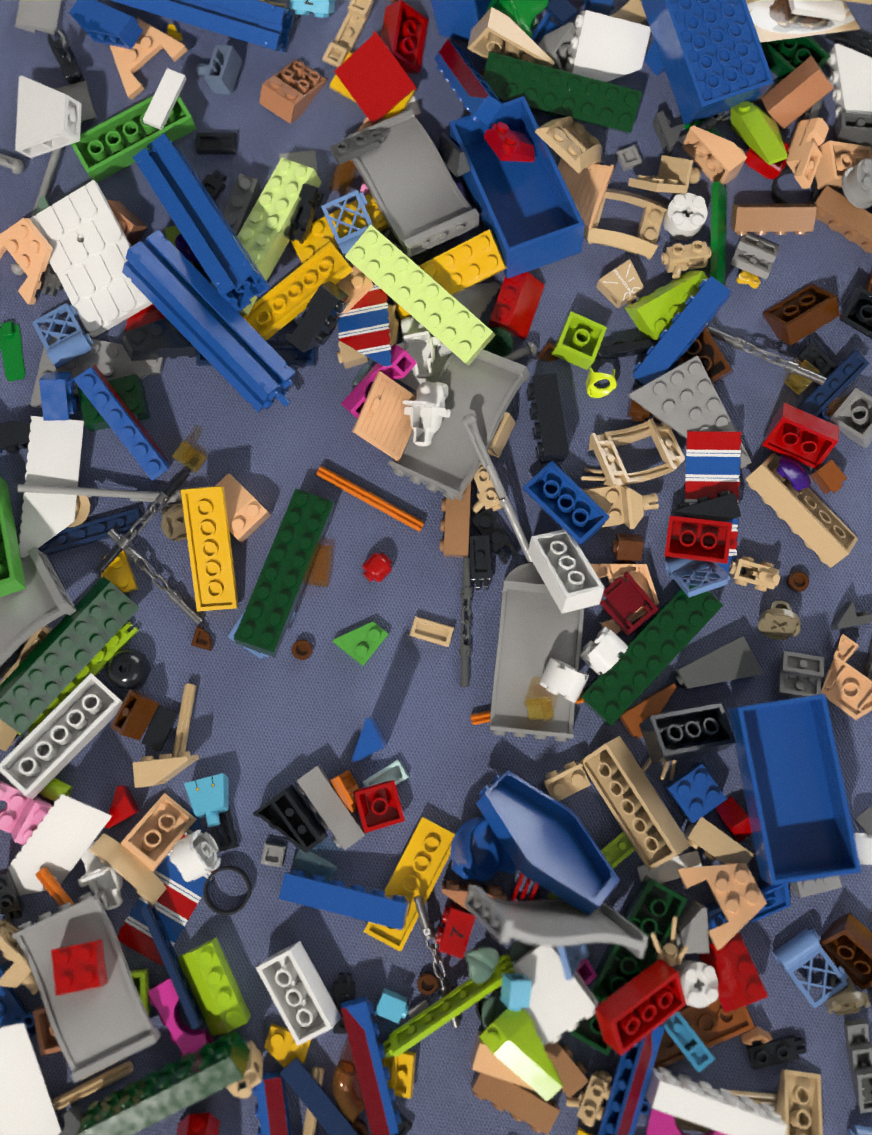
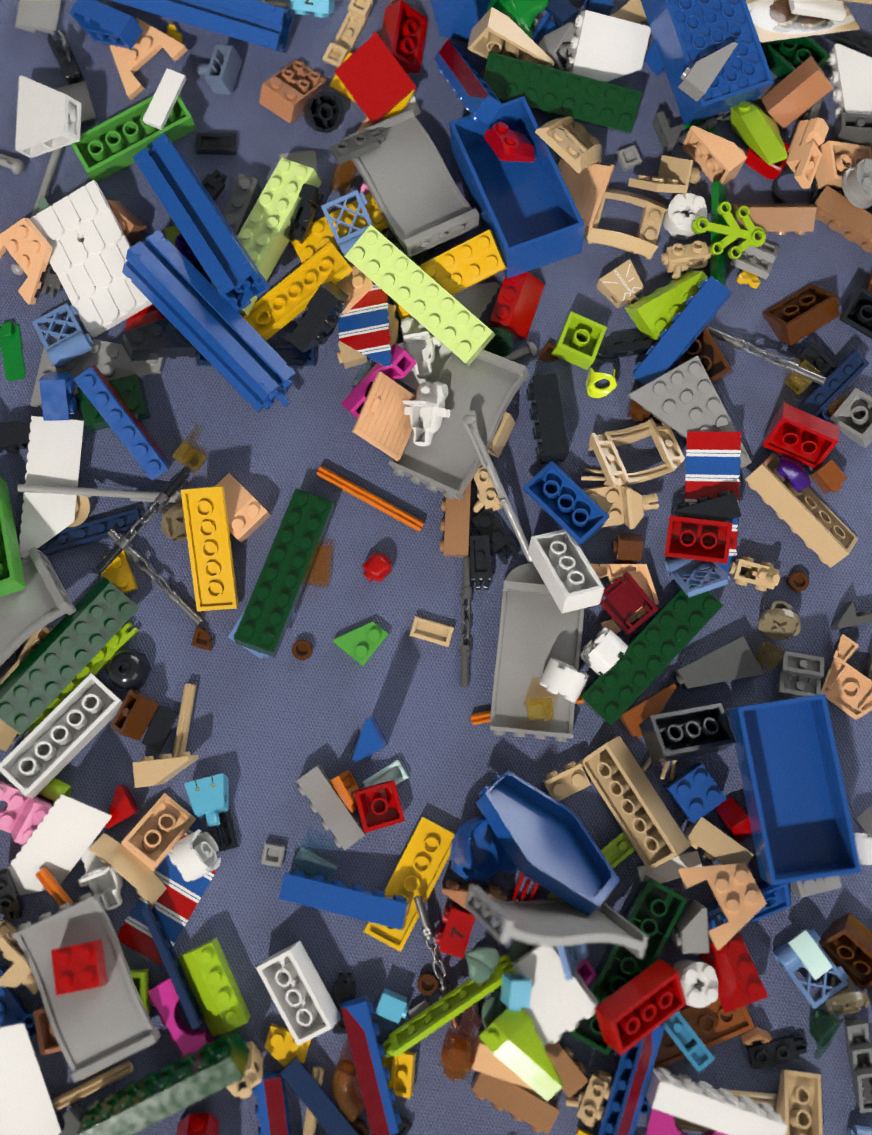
(205, 891): black tyre -> none
(292, 819): black wedge -> none
(323, 111): none -> black cylinder
(453, 156): black slope -> none
(456, 1058): none -> clear orange brick
(670, 952): tan plant -> none
(702, 74): none -> light grey slope
(732, 230): none -> lime plant
(769, 655): none -> clear yellow slope
(810, 954): none -> light aqua slope
(823, 1029): none -> clear green piece

